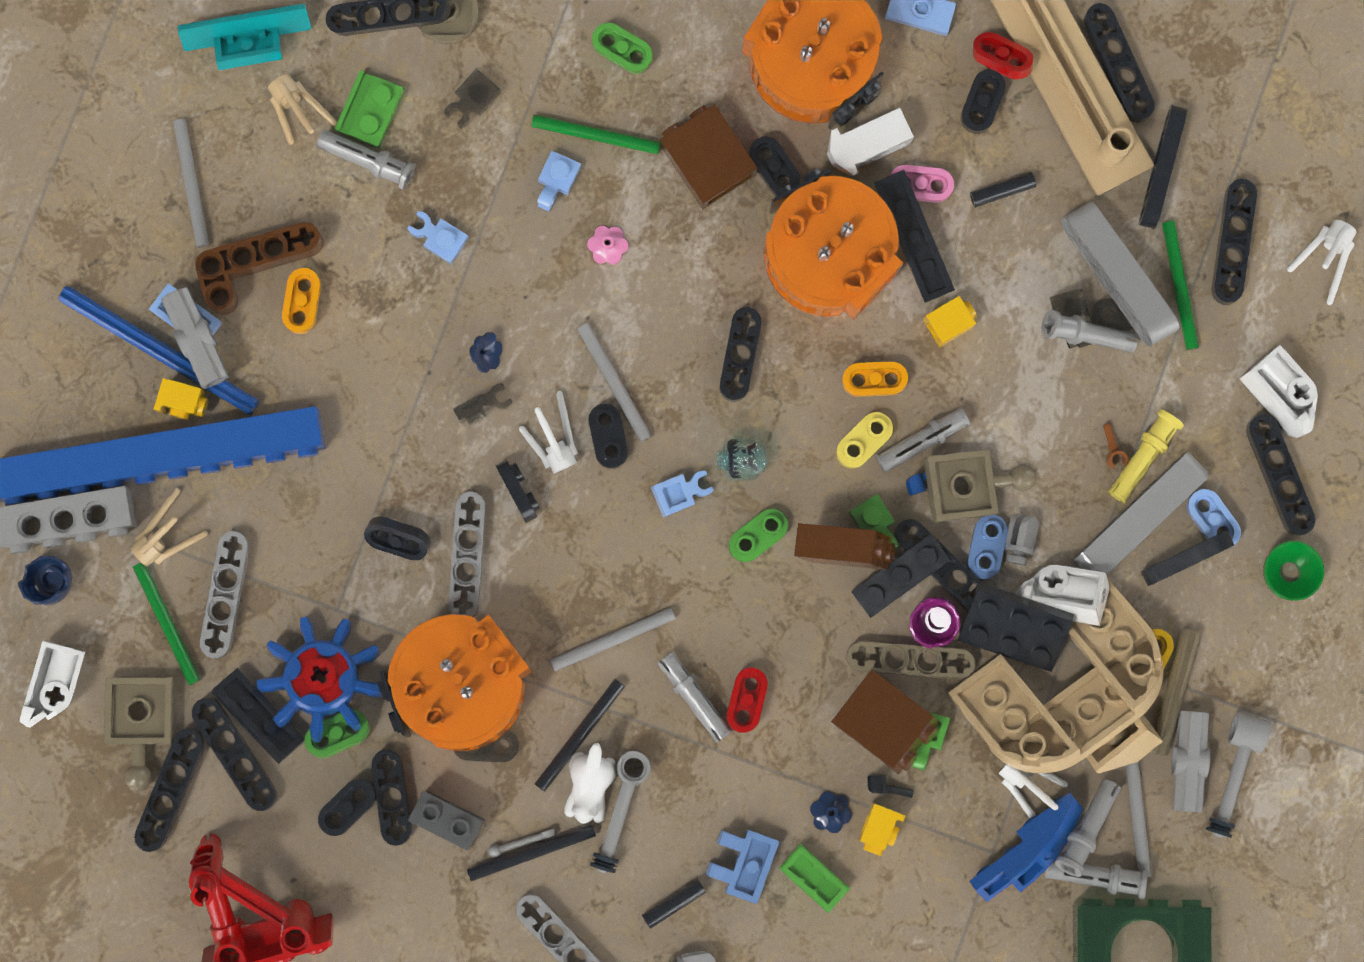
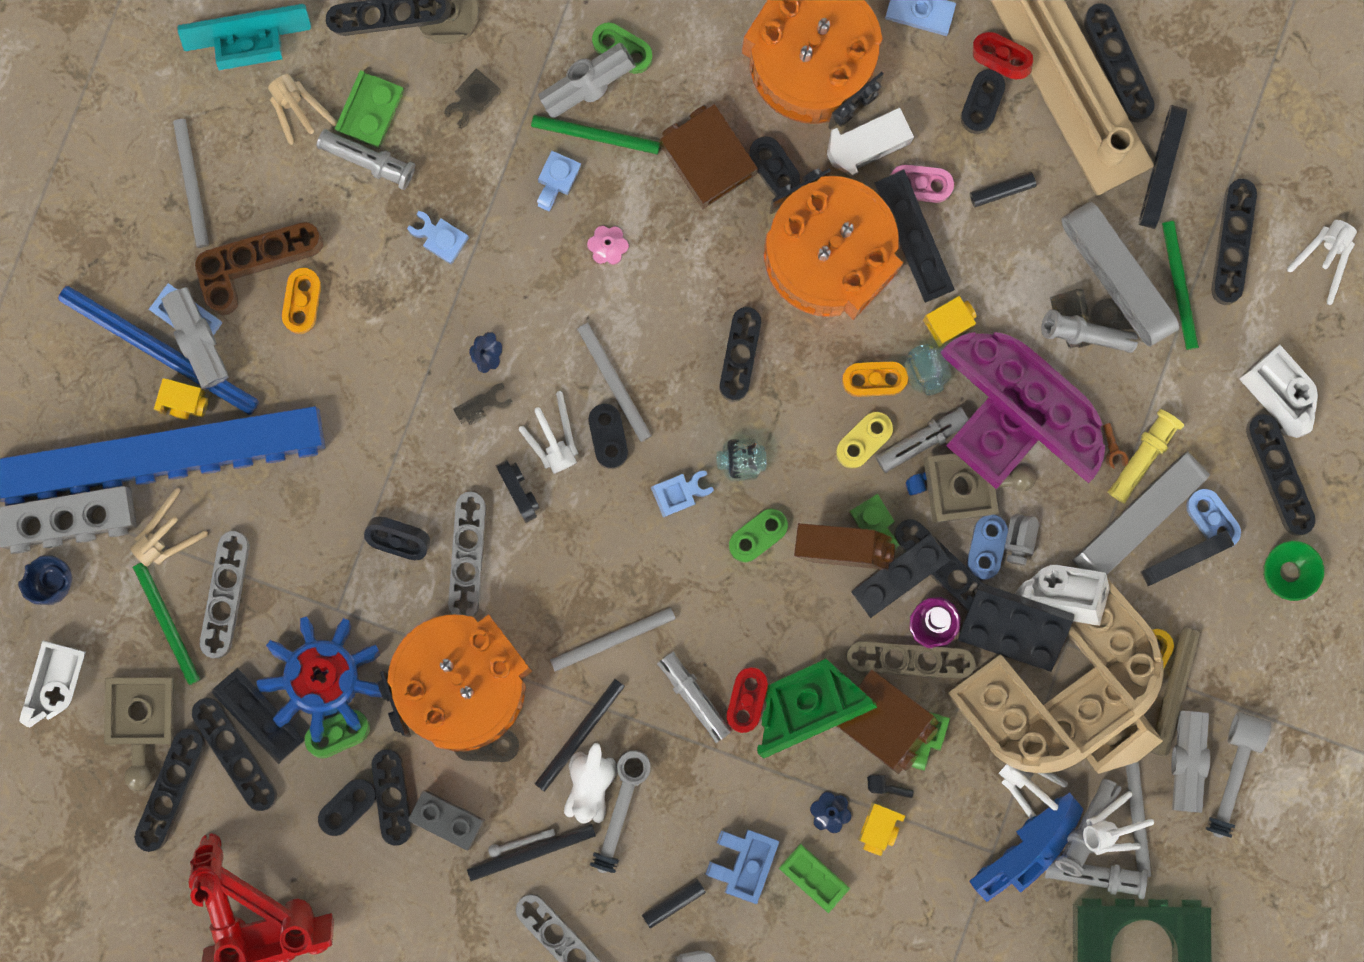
(587, 80): none -> light grey piece
(809, 705): none -> green wing
(927, 369): none -> clear light blue head
(1023, 406): none -> magenta plate
(1102, 835): none -> white plant

